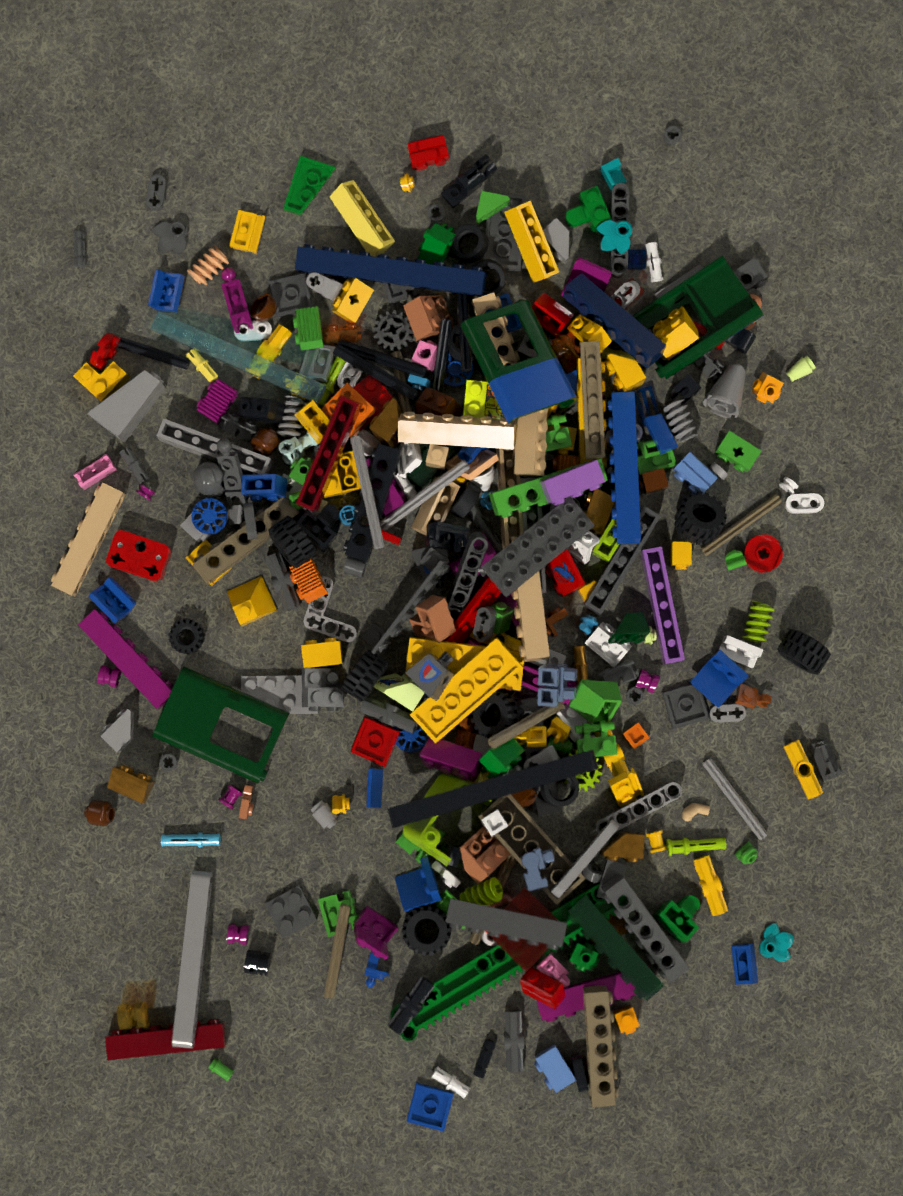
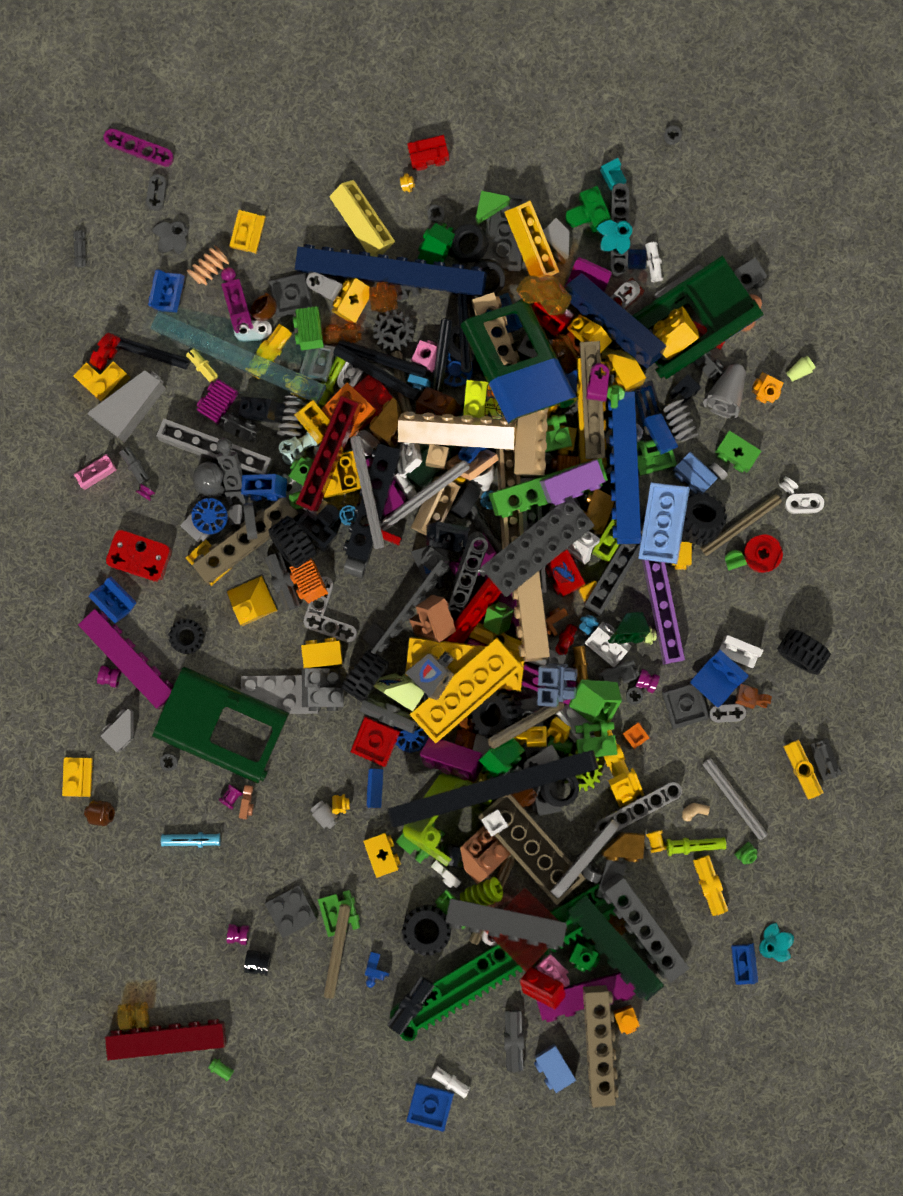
(77, 777): none -> yellow plate
(88, 539): tan brick -> none
(130, 784): pearl gold slope -> none
(140, 144): none -> magenta beam
(192, 959): light grey beam -> none
(265, 441): reddish brown head -> none
(306, 184): green wing -> none
(374, 932): magenta bracket -> none
(380, 866): none -> yellow brick
(383, 297): none -> clear orange brick
(418, 887): blue bracket -> none
(426, 315): nougat slope -> none
(469, 181): black plate -> none
(484, 623): dark grey beam -> none
(484, 1058): black axle -> none
(533, 862): sand blue hips -> none
(545, 290): none -> clear yellow brick
(566, 639): none -> red axle
(579, 1072): black beam -> none
(598, 386): none -> magenta piece
(615, 394): none -> bright green plate
(653, 481): reddish brown brick -> none
(664, 523): none -> light blue tile
(678, 918): green brick -> none
(741, 341): black axle -> none
(758, 622): lime piece -> none

